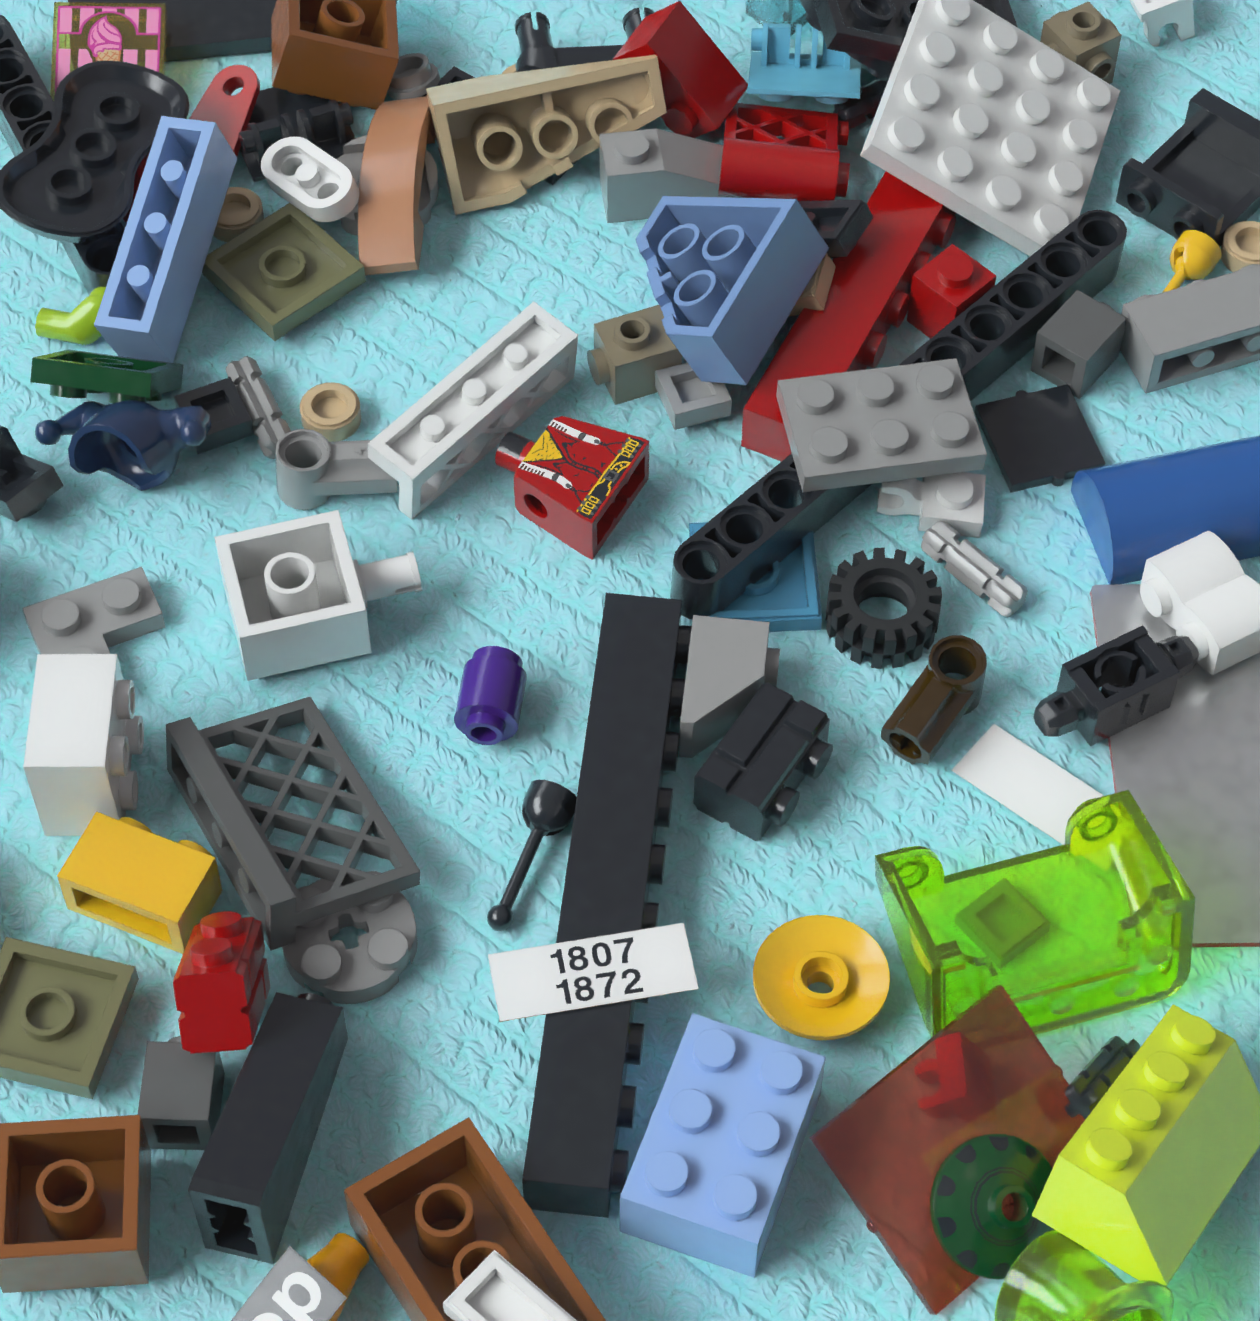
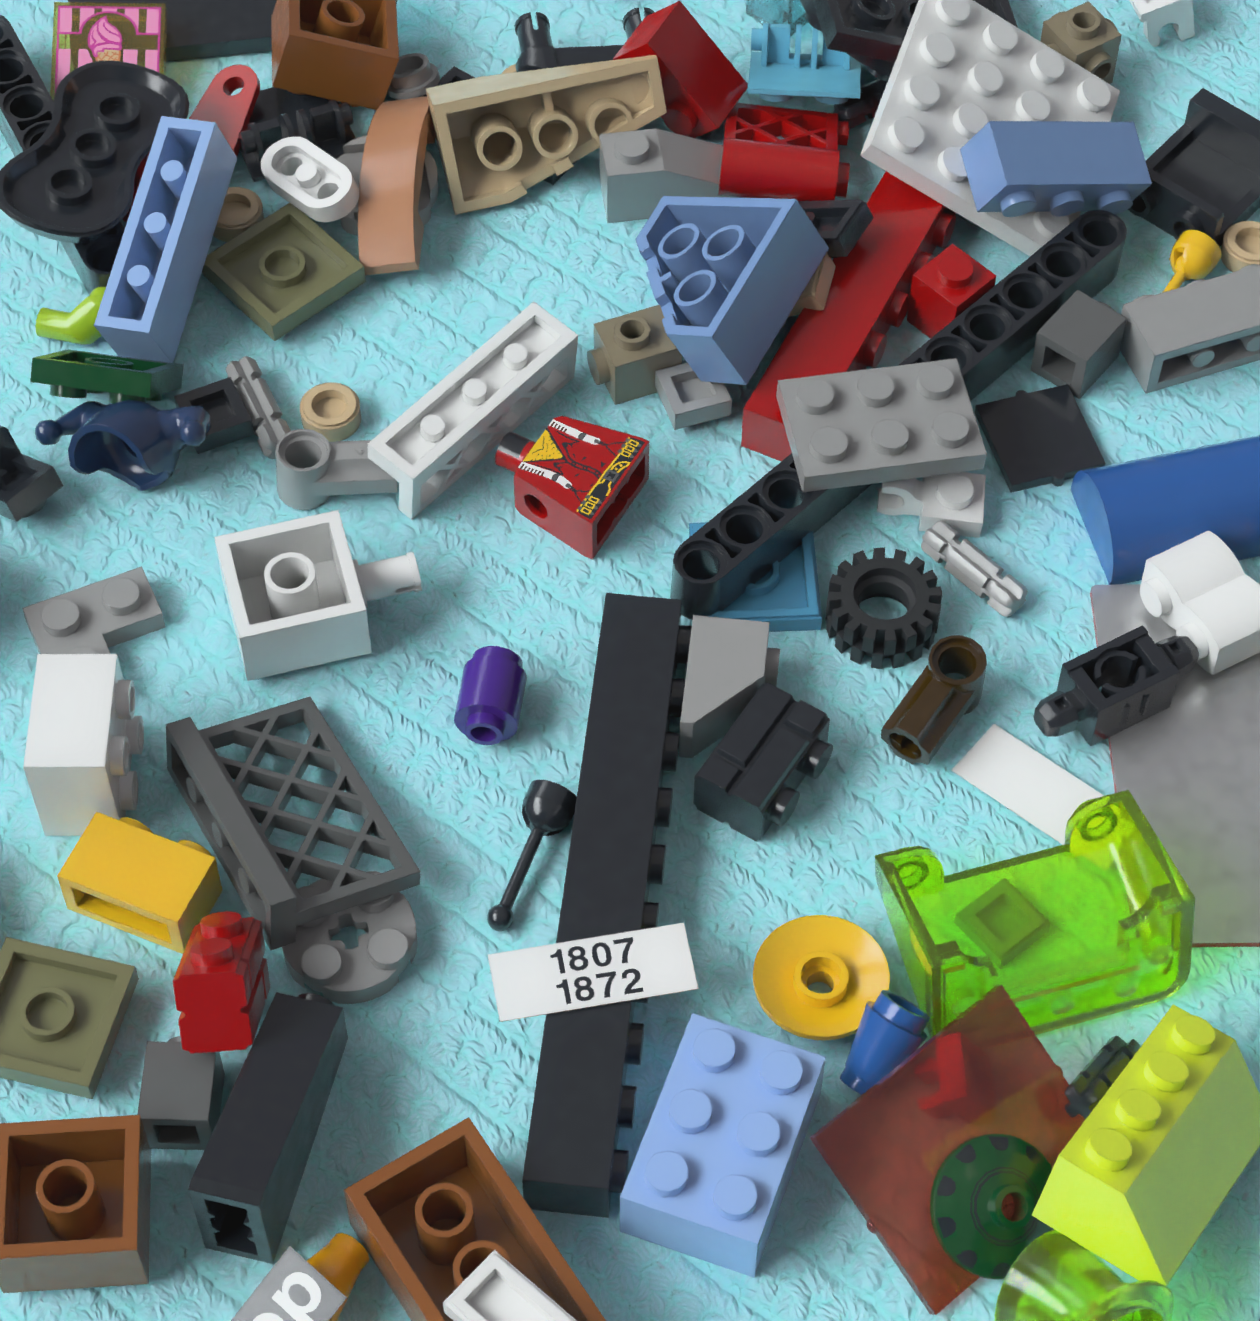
(885, 1038): none -> blue cone
(1055, 167): none -> medium blue brick

